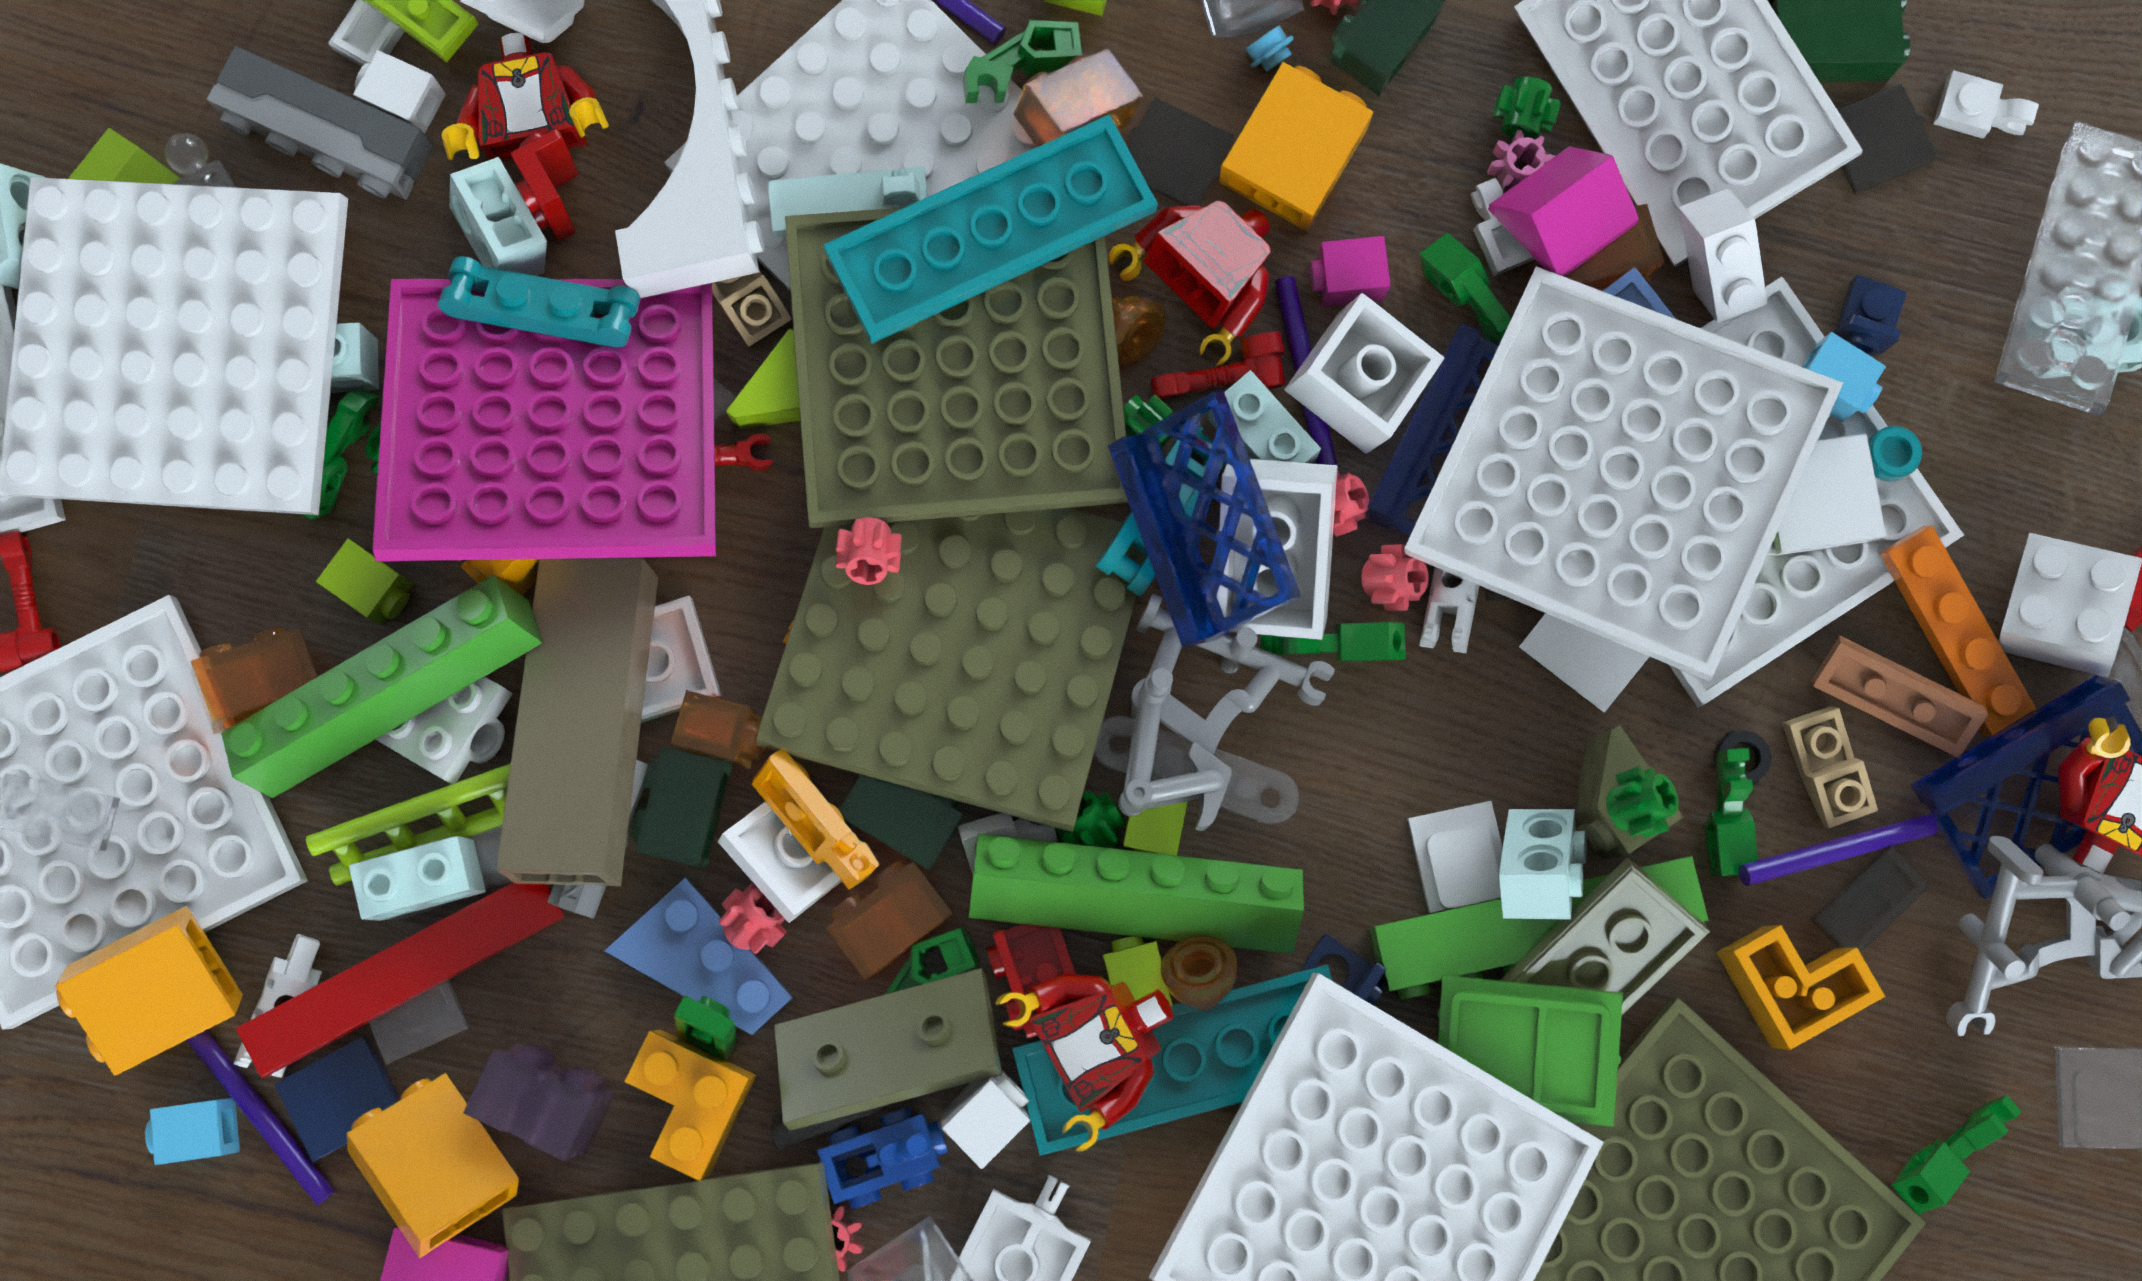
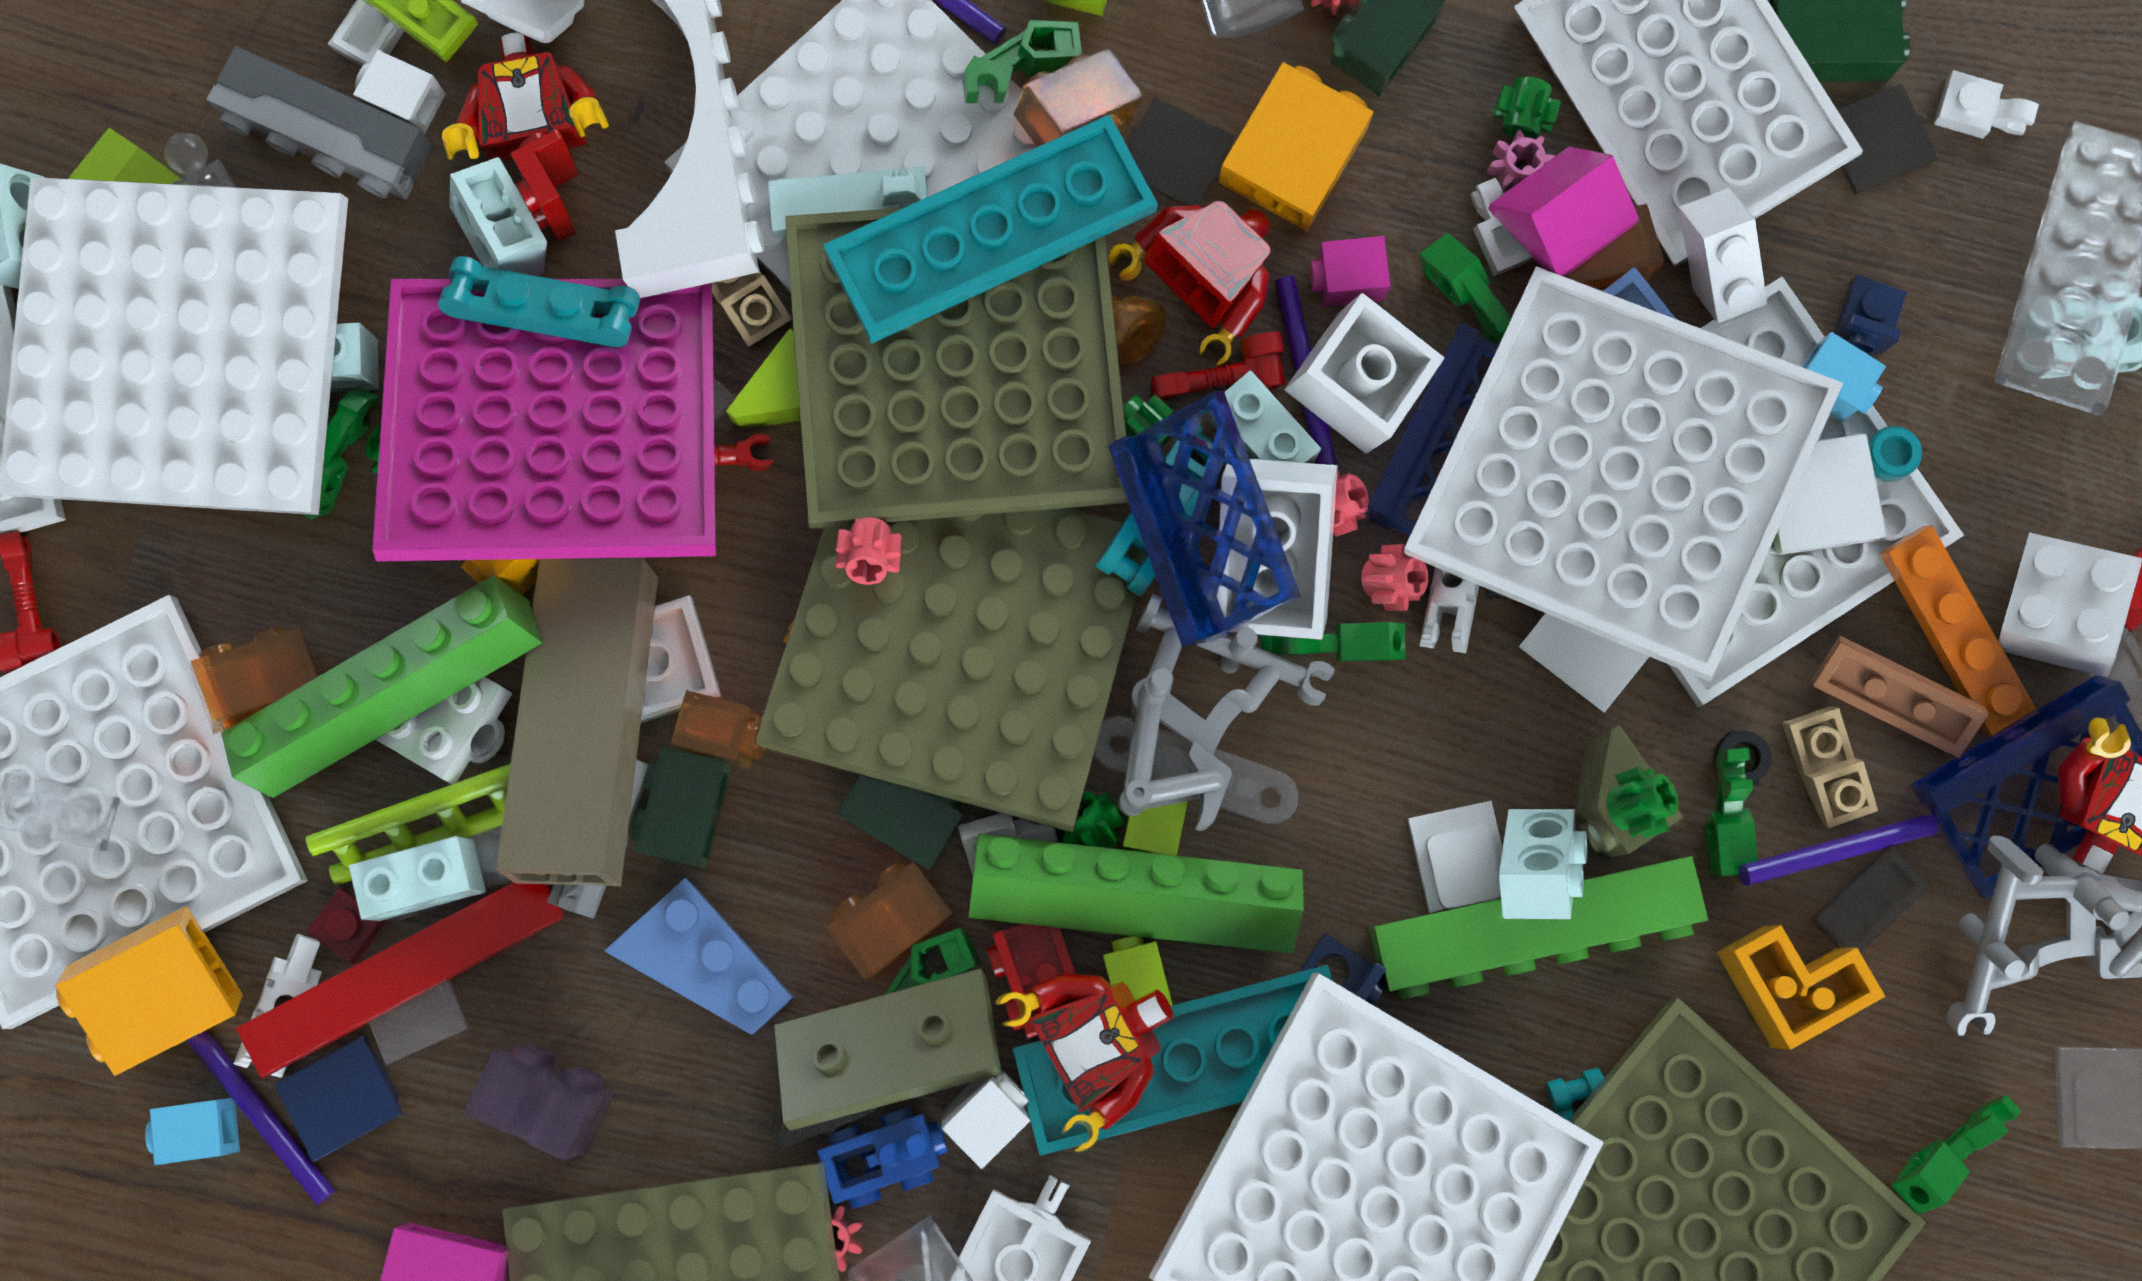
(342, 928): none -> dark red plate
(366, 583): lime brick -> none
(431, 1163): light orange brick -> none
(704, 1096): light orange brick -> none
(706, 1026): green plate -> none
(751, 920): coral gear -> none
(777, 862): white plate -> none
(813, 819): light orange hinge -> none
(1199, 971): clear orange brick -> none
(1270, 49): medium azure plate -> none
(1538, 1040): bright green piece -> none
(1616, 939): plate -> none

